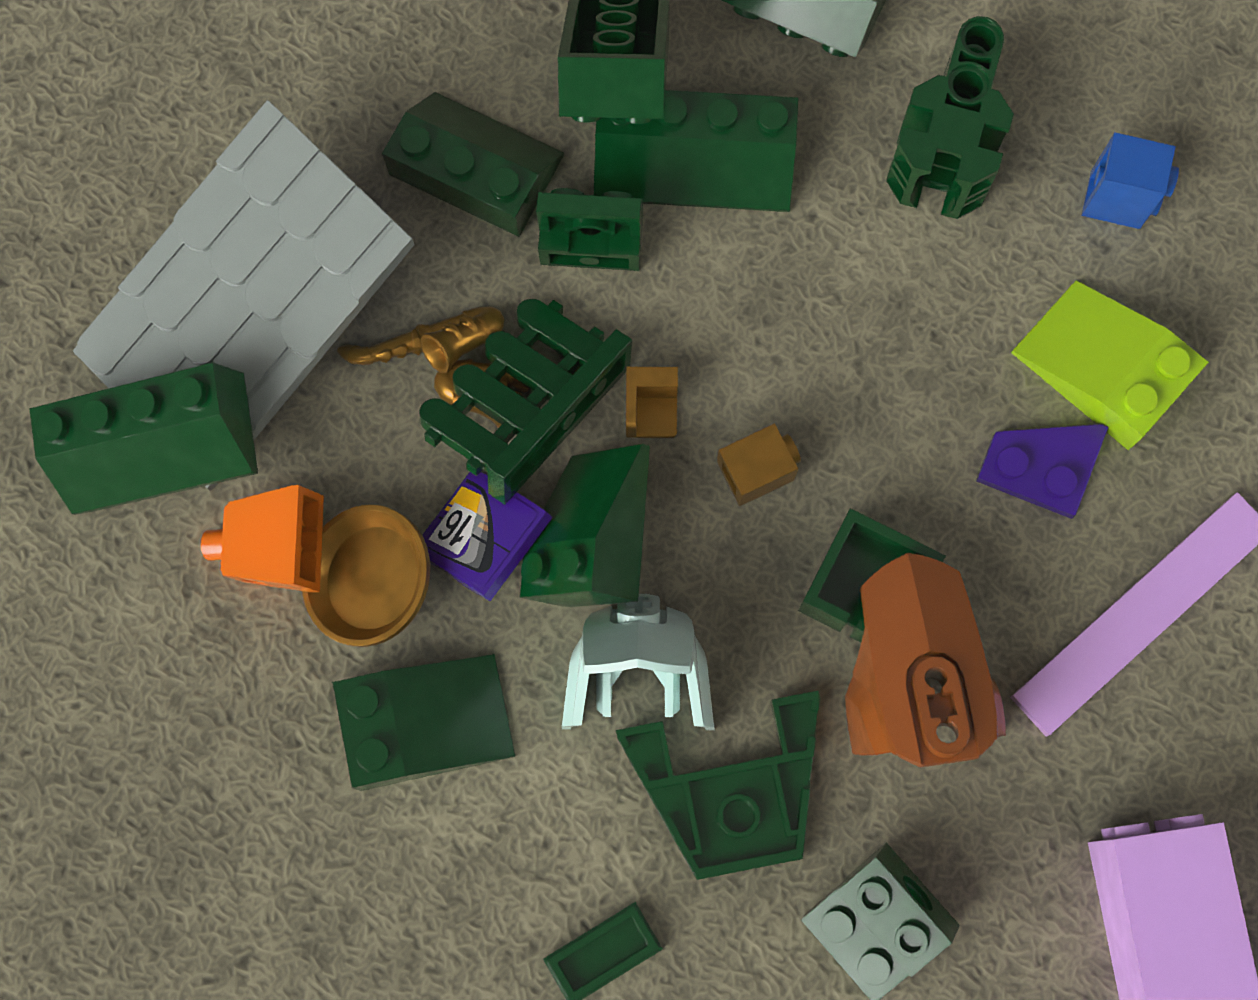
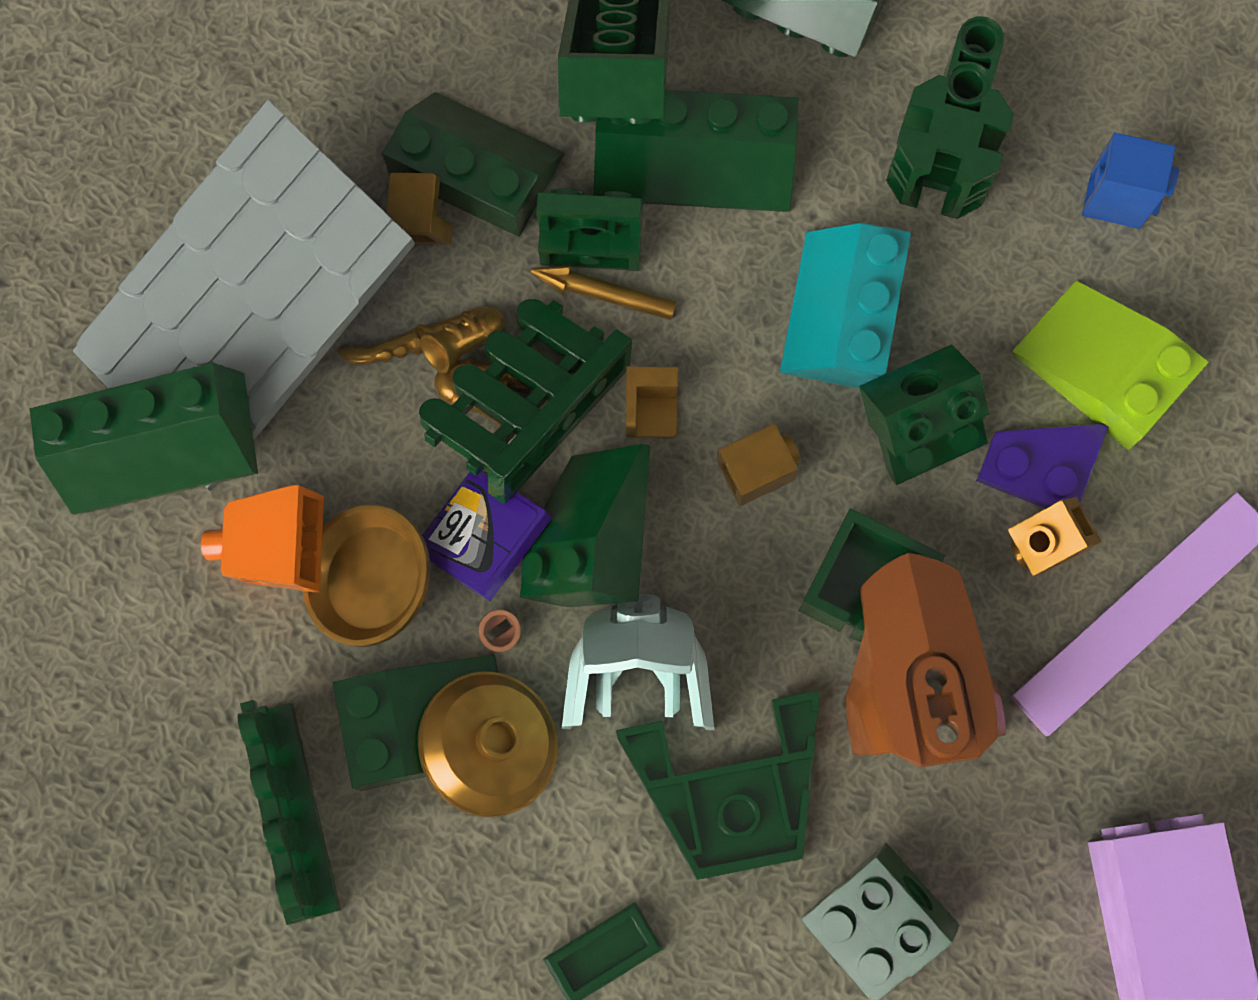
(288, 812): none -> dark green fence
(414, 207): none -> pearl gold panel
(487, 744): none -> pearl gold piece
(505, 639): none -> nougat hinge
(562, 279): none -> pearl gold piece
(845, 304): none -> teal slope
(926, 412): none -> dark green brick
(1053, 536): none -> brick

